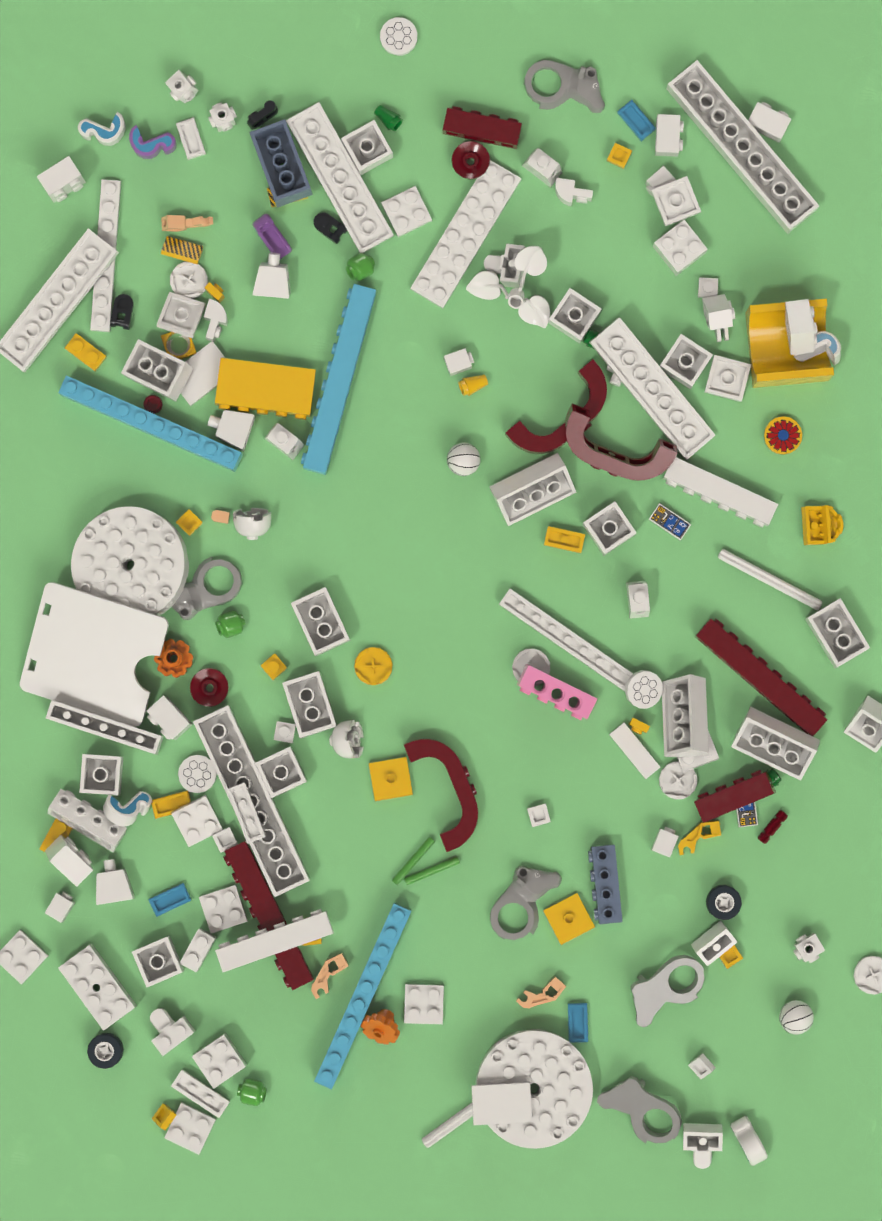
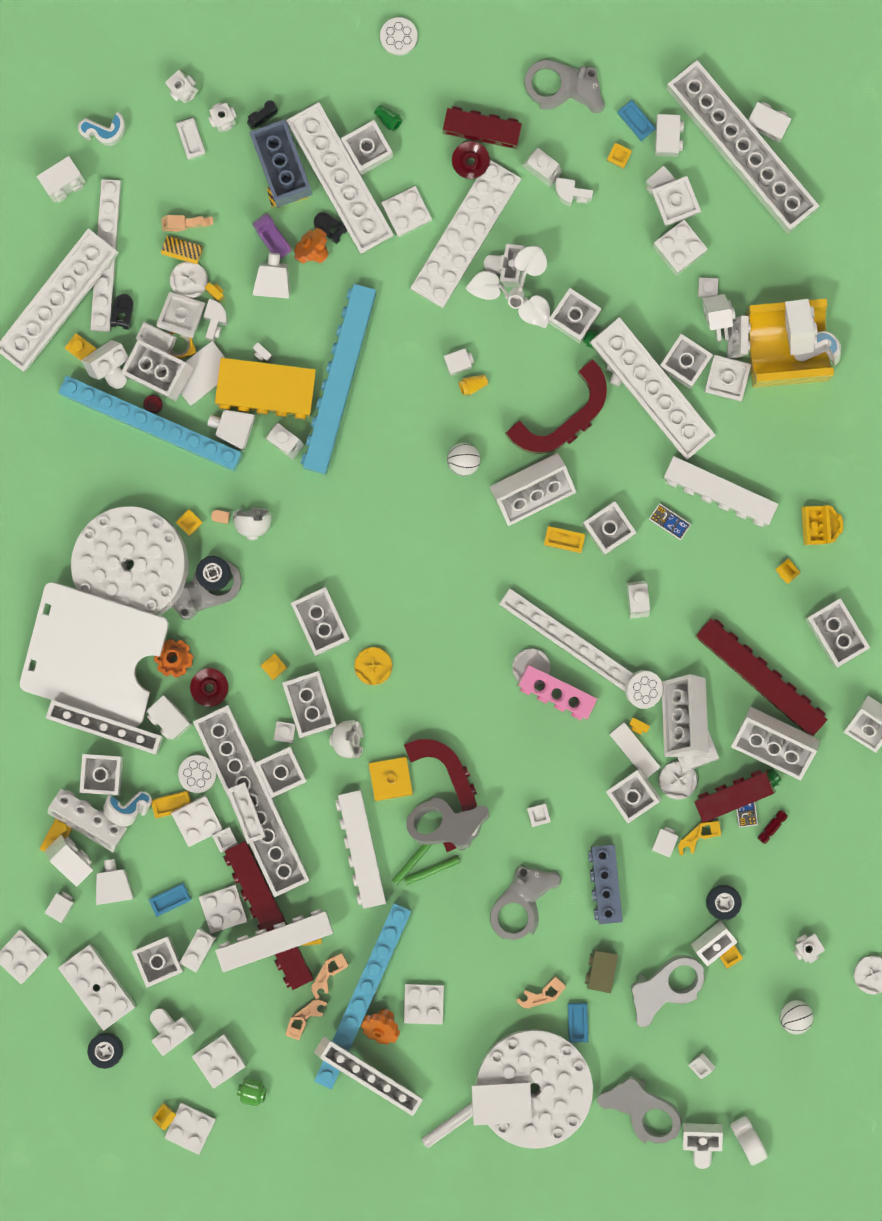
(106, 363): none -> white brick
(151, 147): medium lavender animal -> none
(156, 337): none -> white tile
(200, 1093): white plate -> none
(213, 573): none -> black wheel
(230, 624): bright green head -> none
(261, 353): none -> white plate
(306, 1012): none -> light nougat piece
(312, 247): none -> orange plant
(360, 267): bright green head -> none
(361, 849): none -> white brick
(368, 1076): none -> white brick
(455, 827): none -> light grey animal
(569, 918): yellow plate -> none
(602, 971): none -> olive brick
(611, 461): arch -> none
(634, 796): none -> white brick
(738, 338): none -> white plate
(770, 579): white axle -> none
(783, 435): tile -> none
(787, 571): none -> yellow plate

